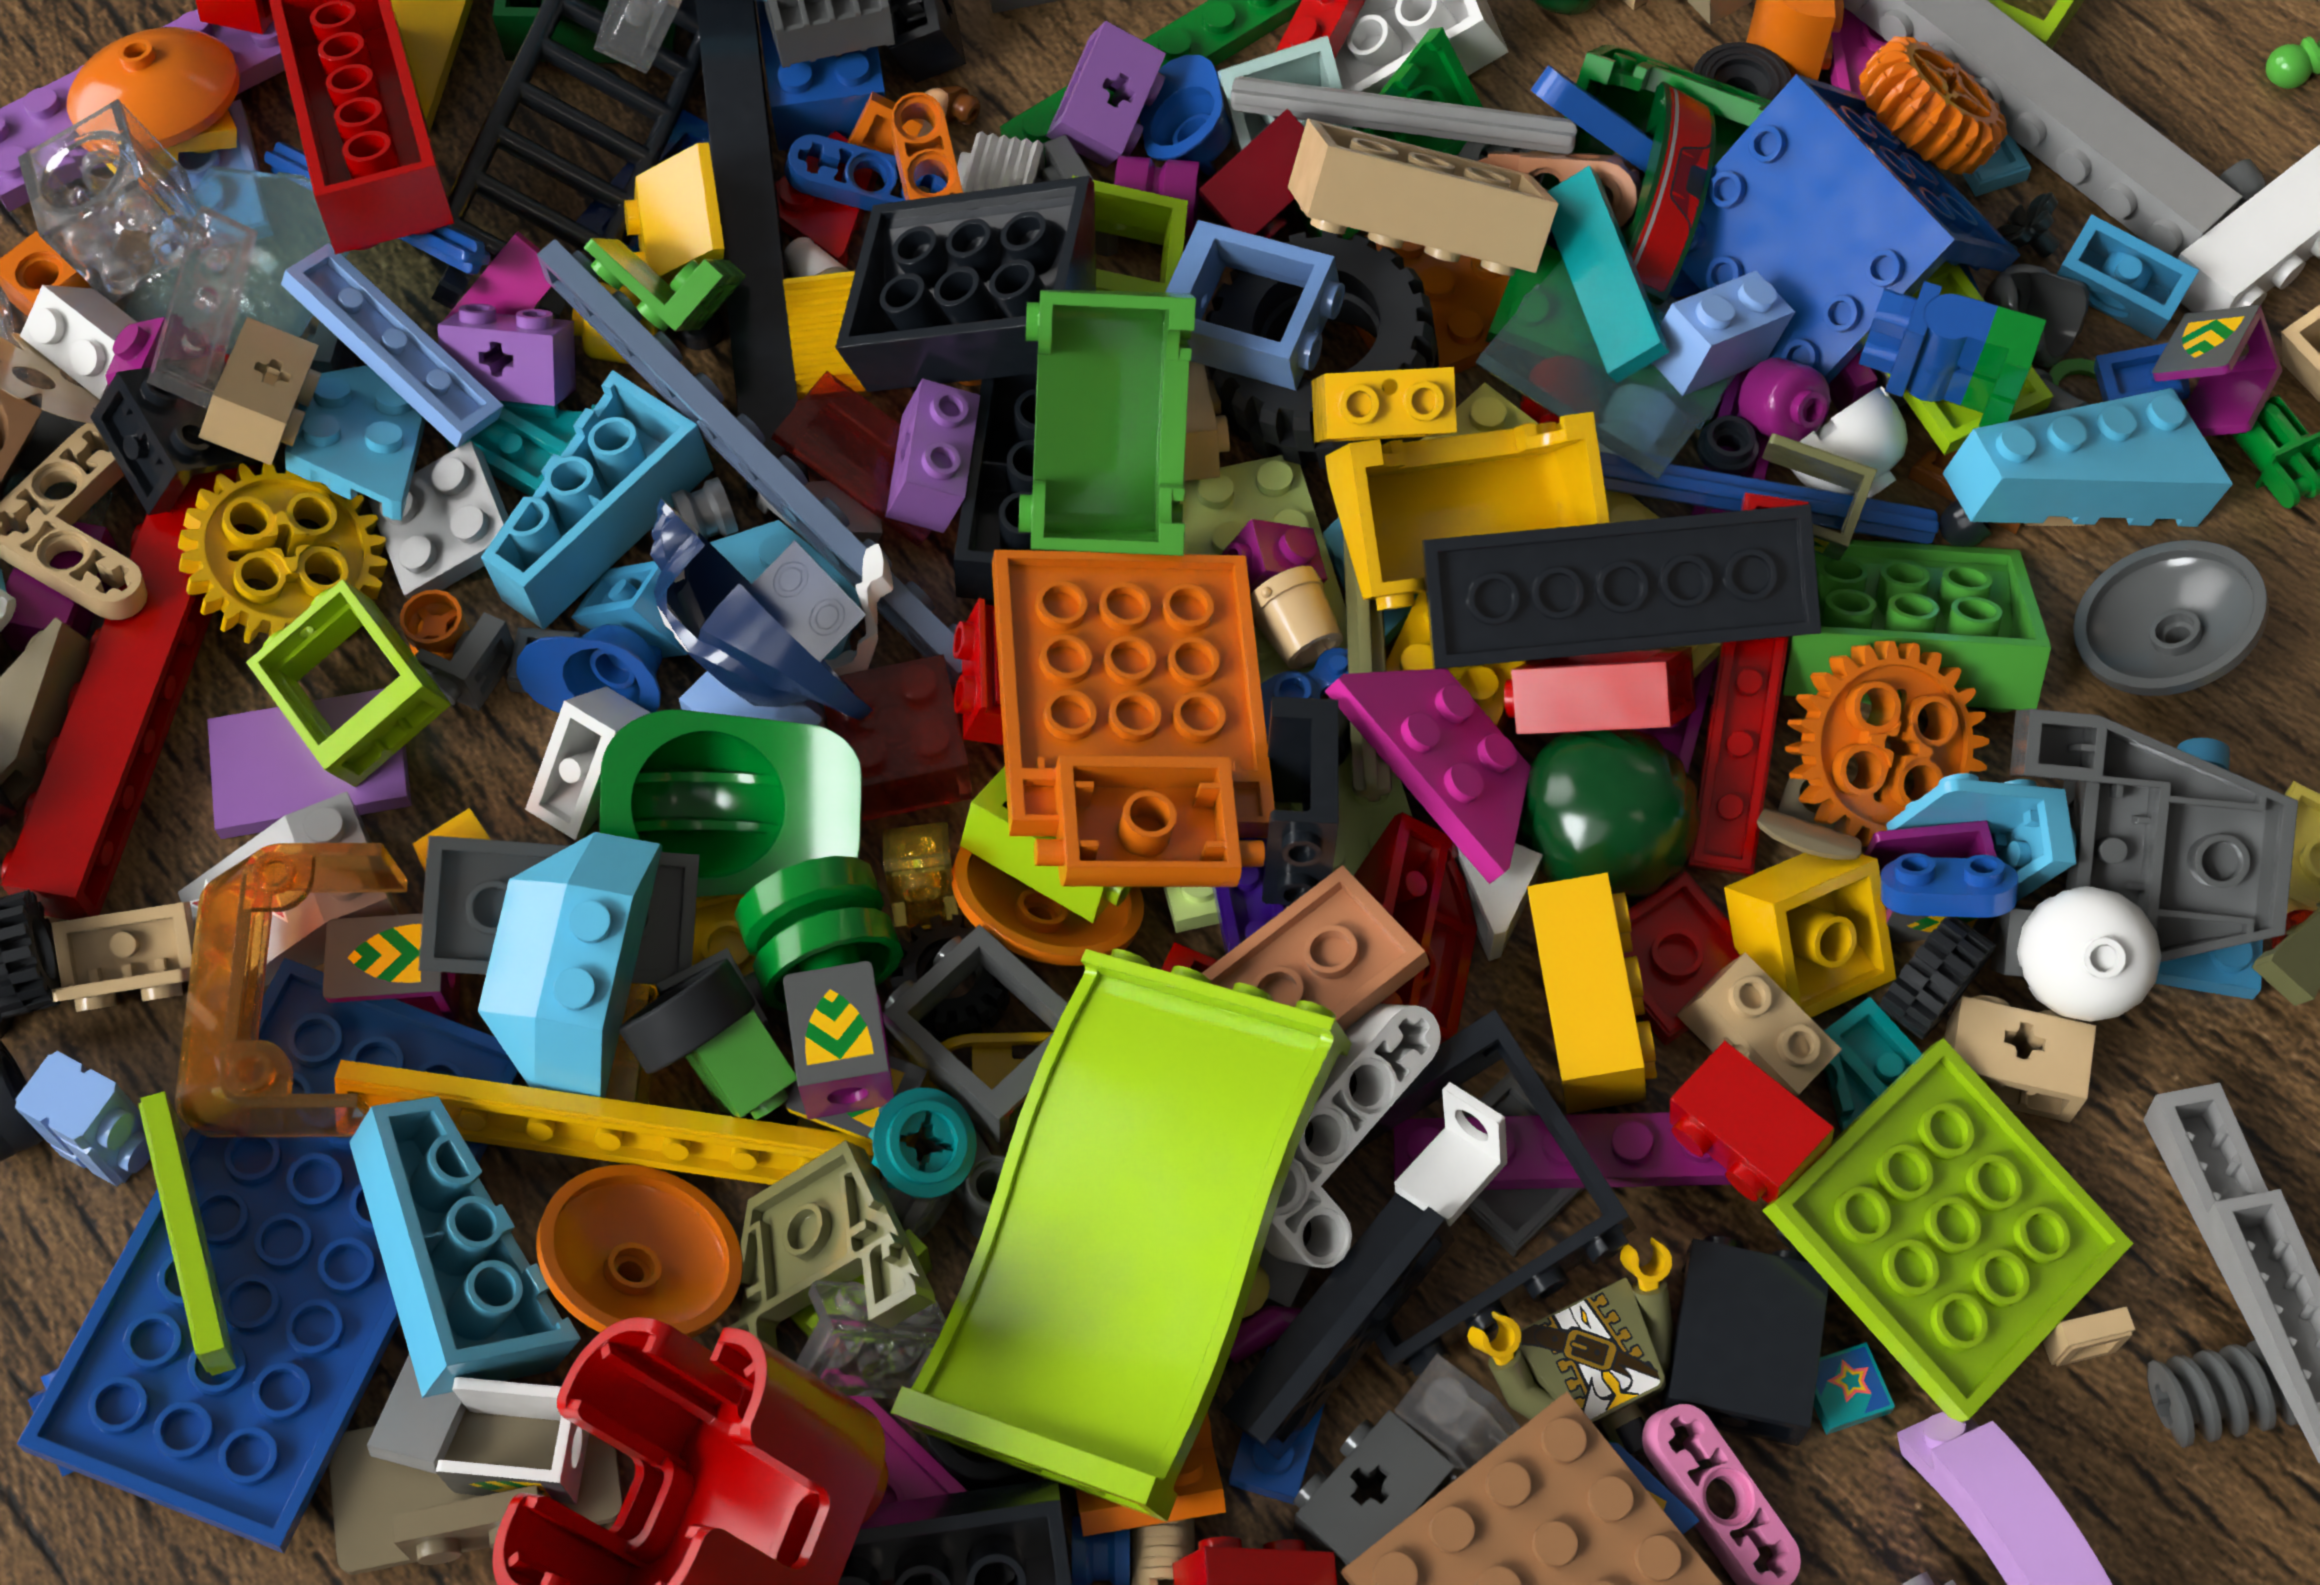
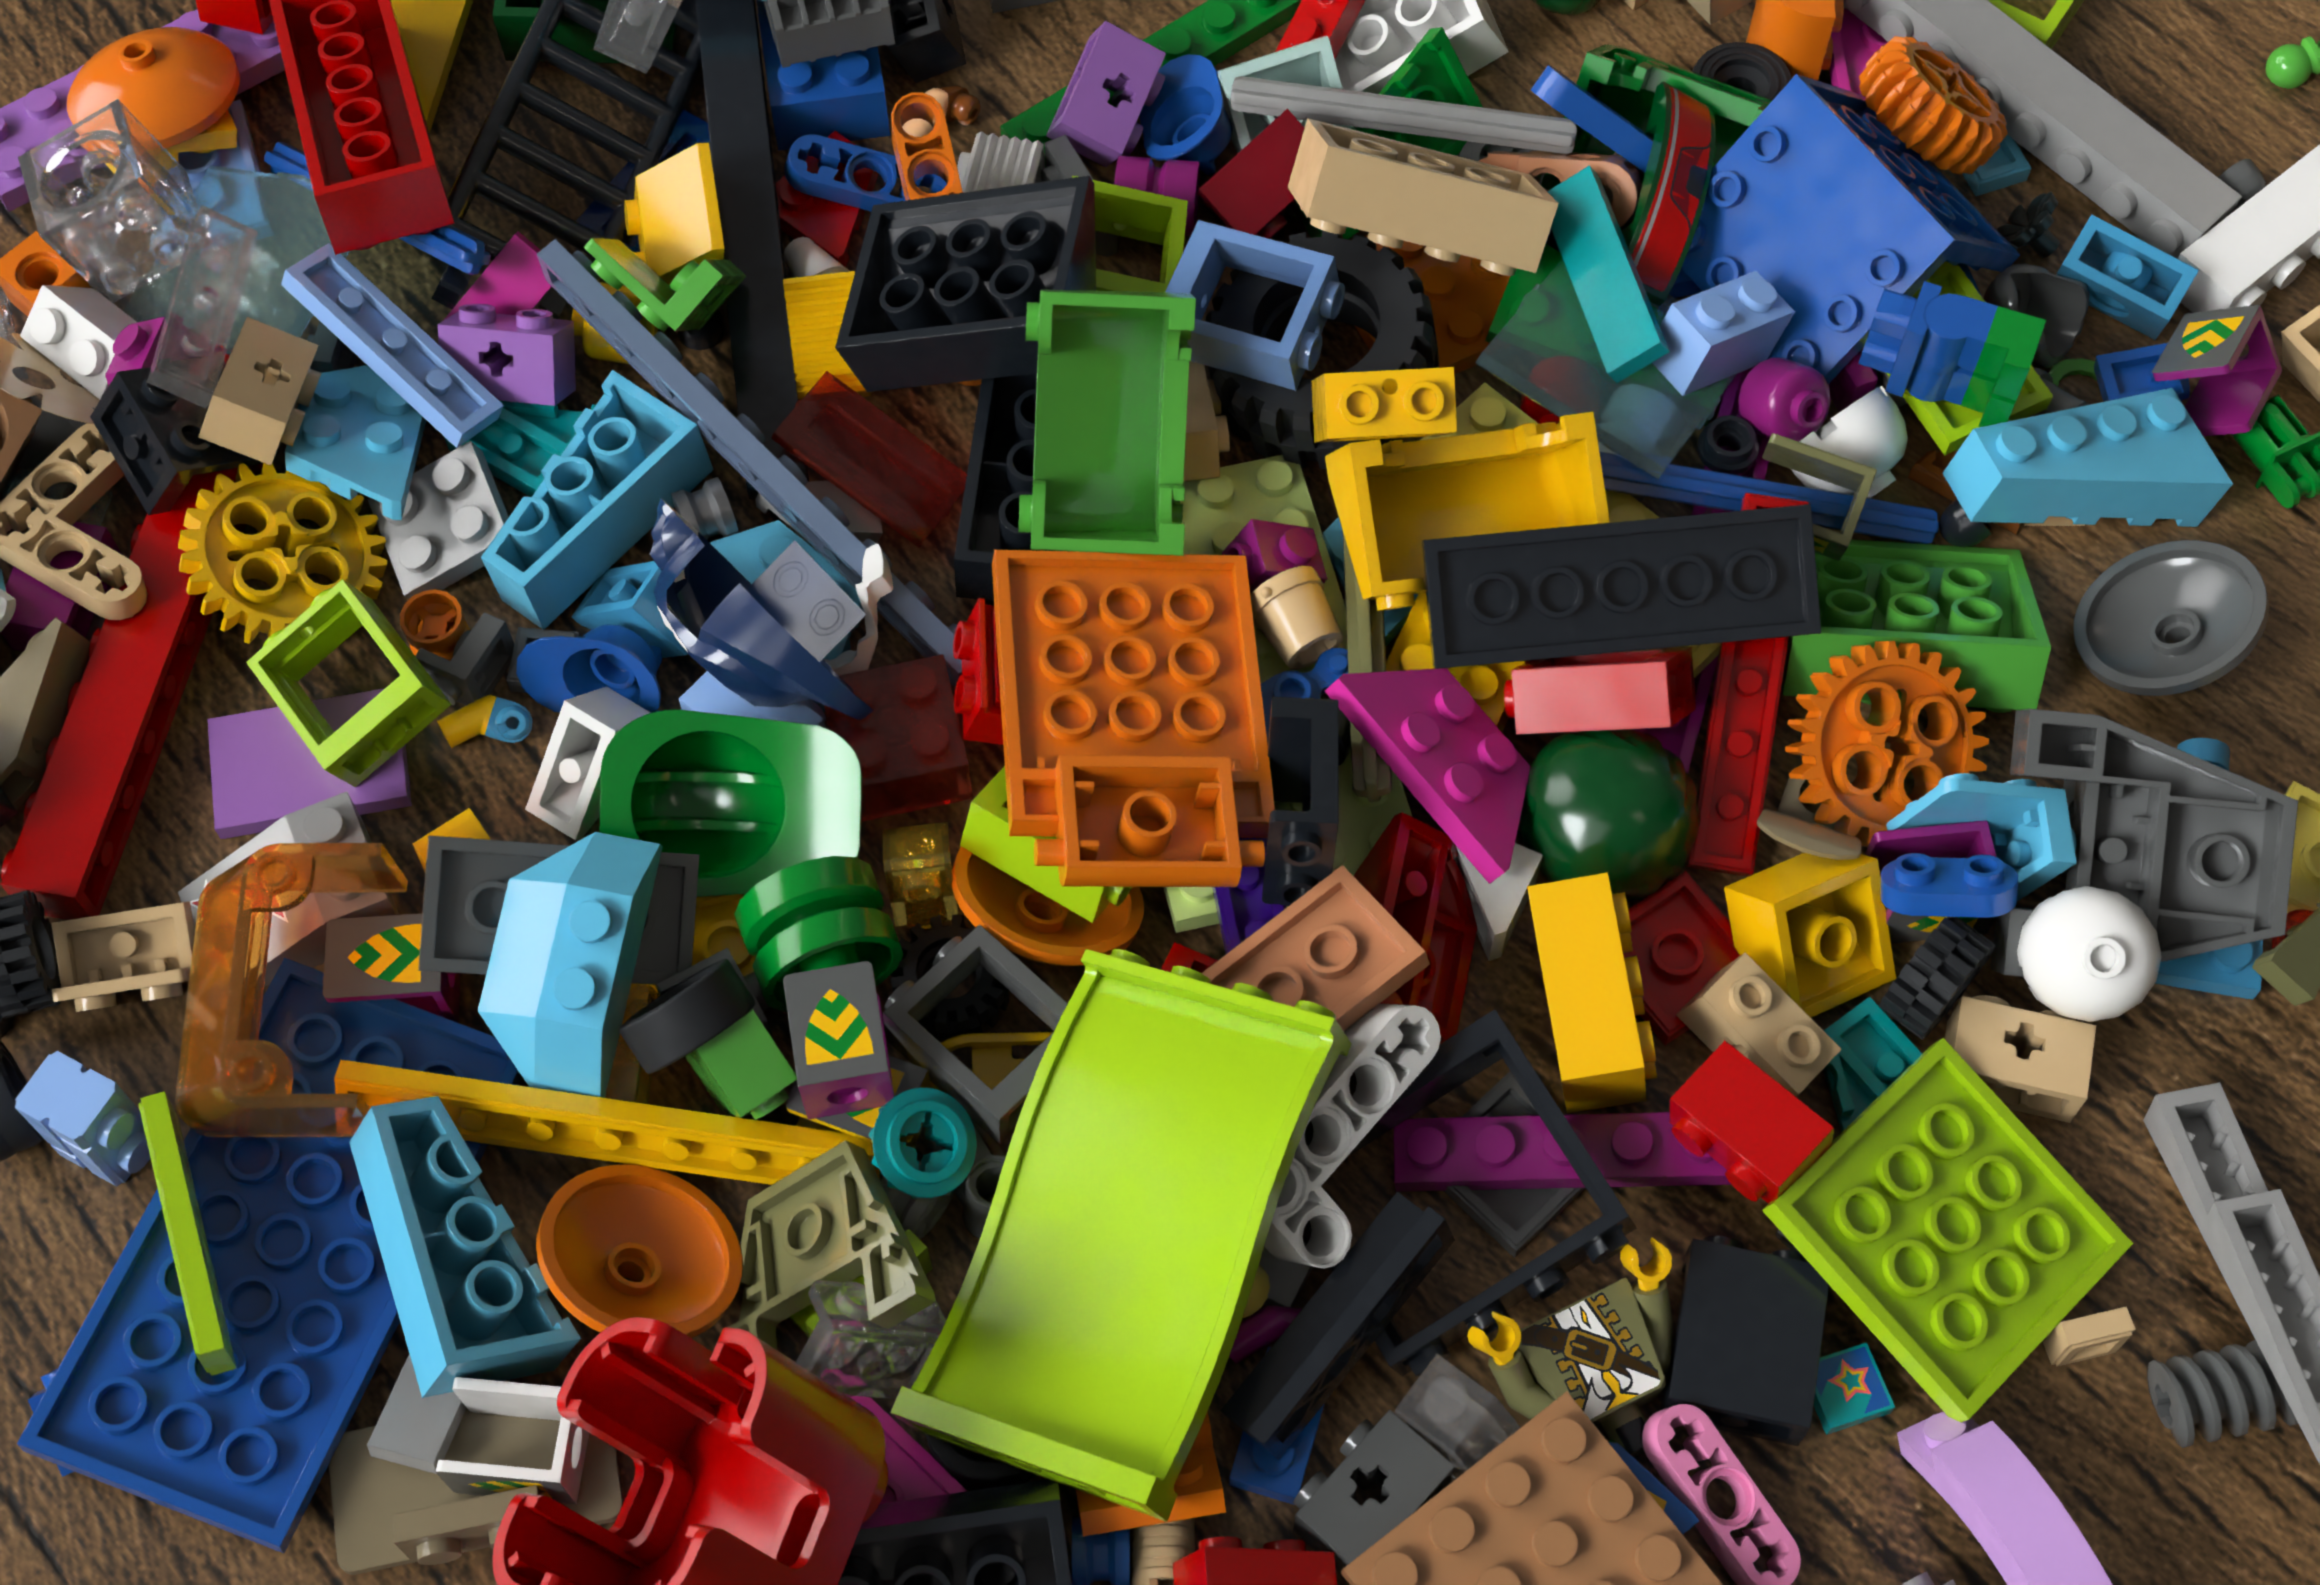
(487, 717): none -> arm
(874, 125): orange plate -> none
(933, 456): medium lavender brick -> none
(1458, 1160): white bracket -> none

